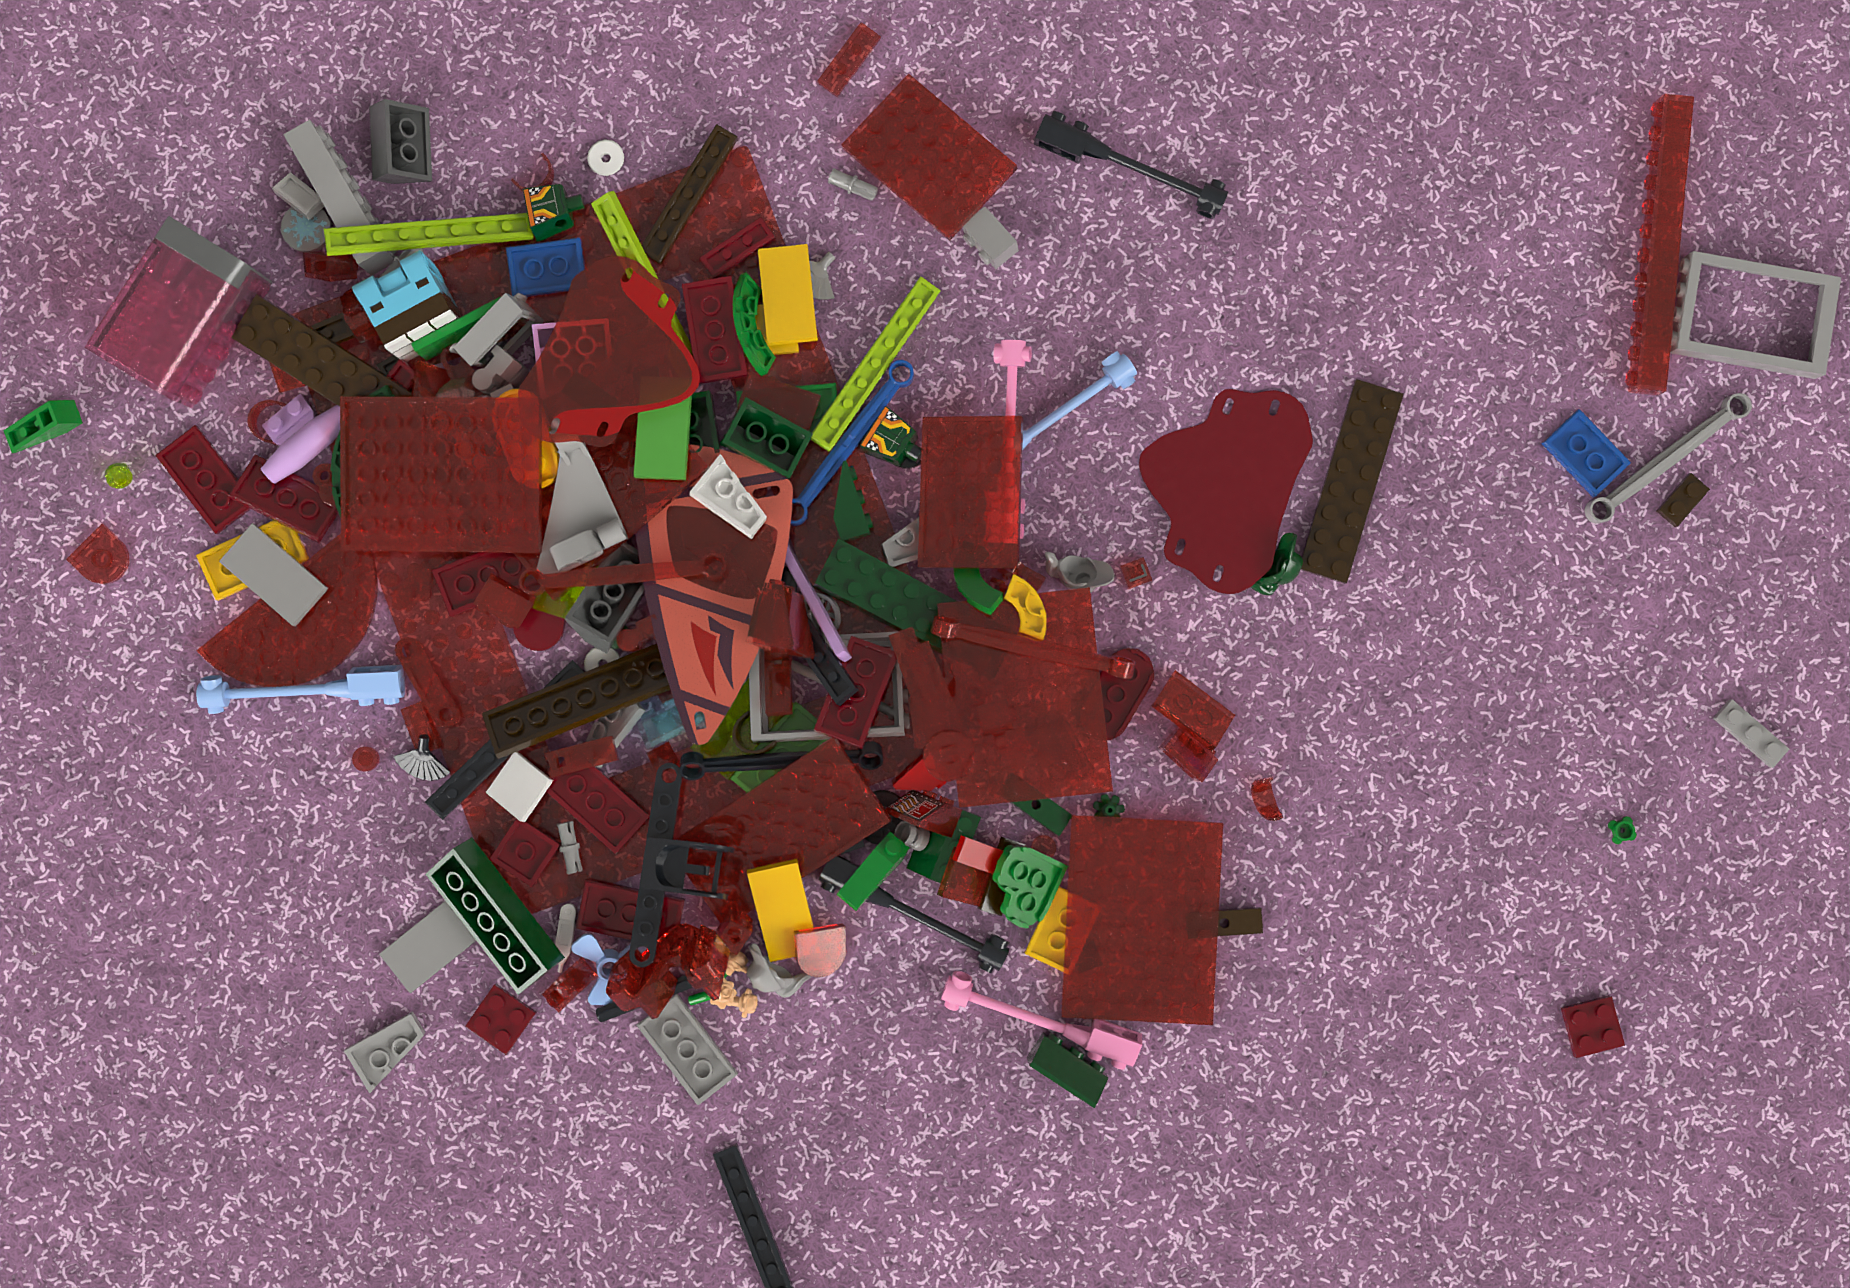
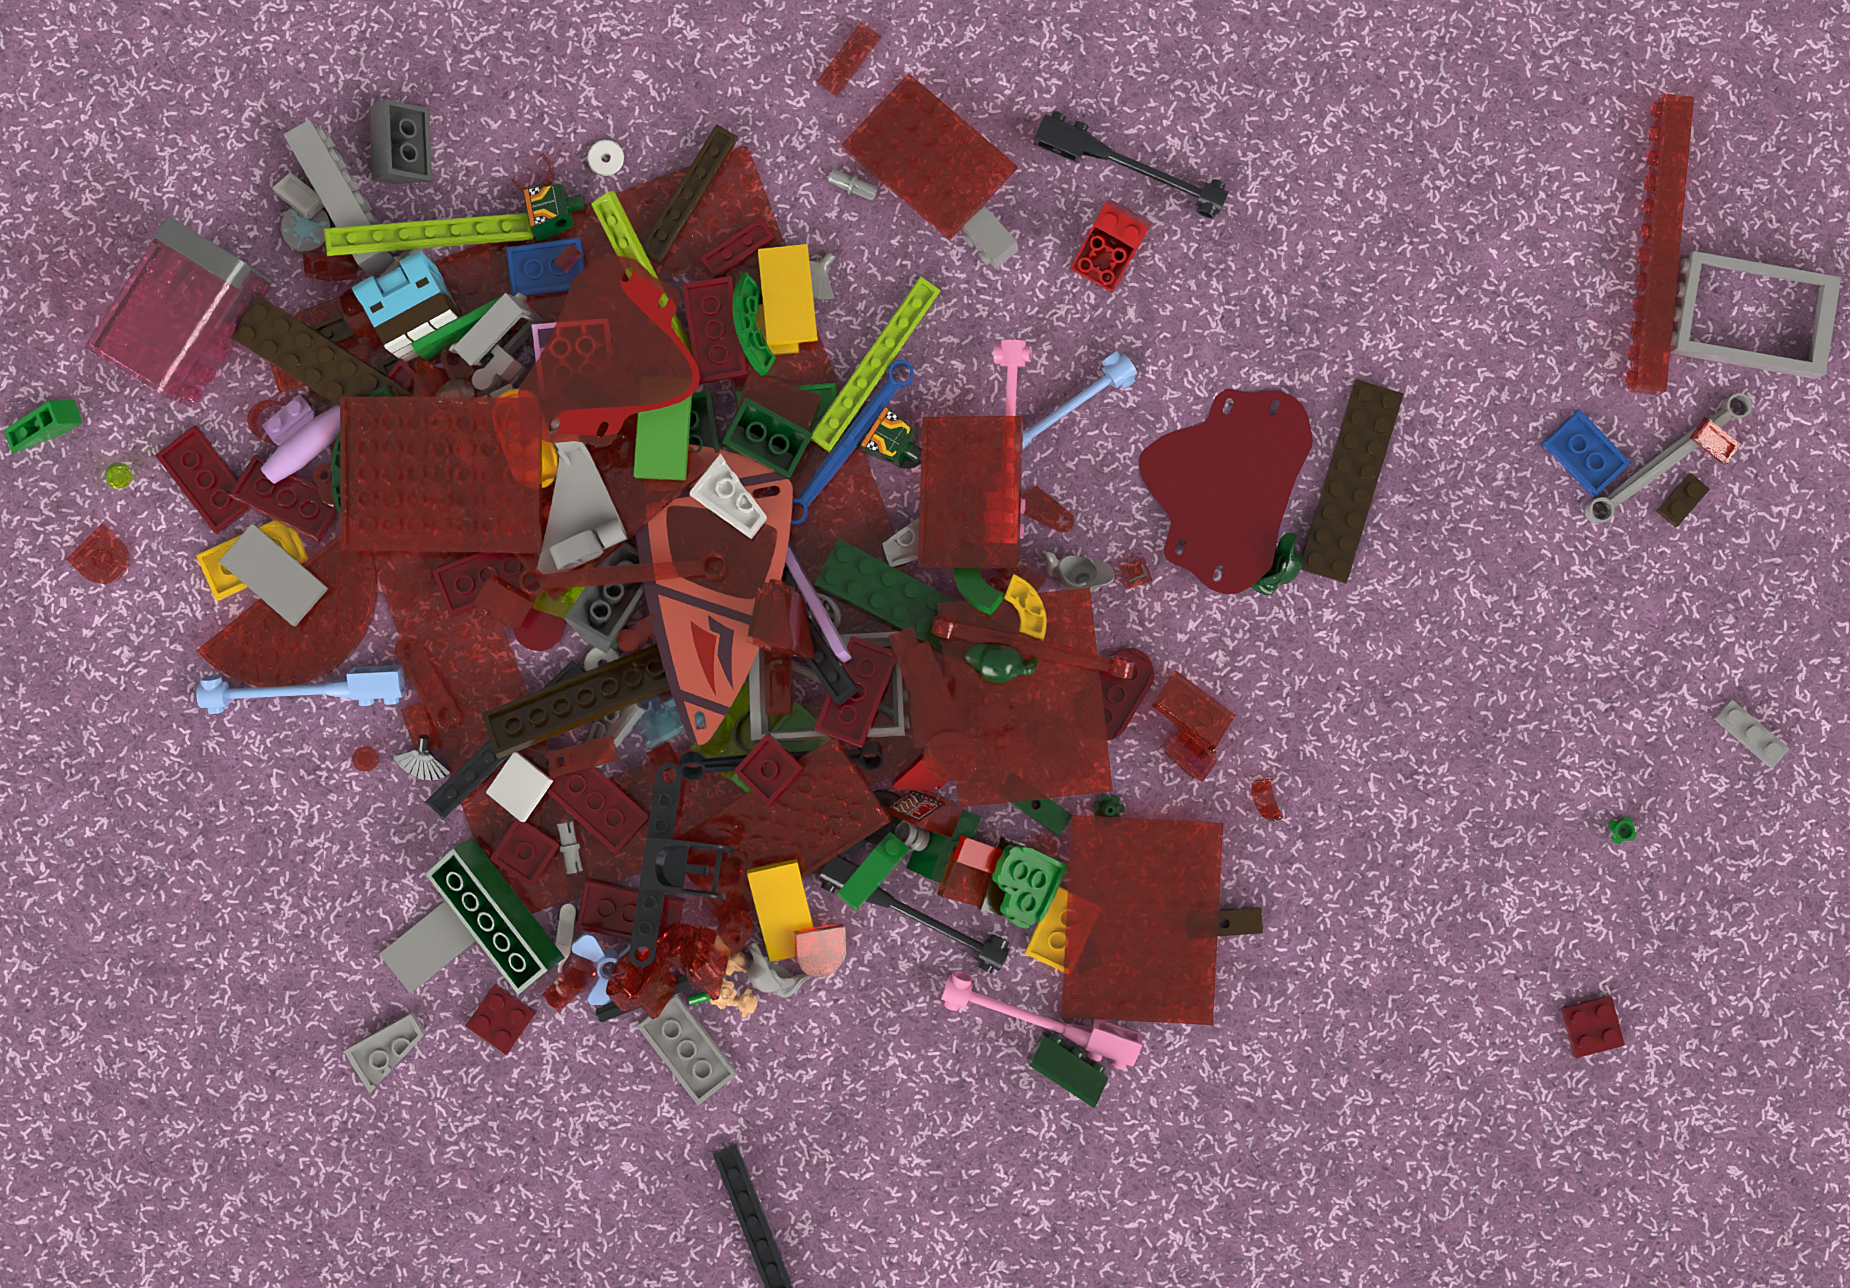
(568, 258): none -> clear red tile
(769, 769): none -> dark red plate
(848, 512): dark green slope -> none
(999, 662): none -> dark green hair
(1046, 510): none -> clear red piece
(1110, 245): none -> red slope
(1715, 440): none -> clear red tile

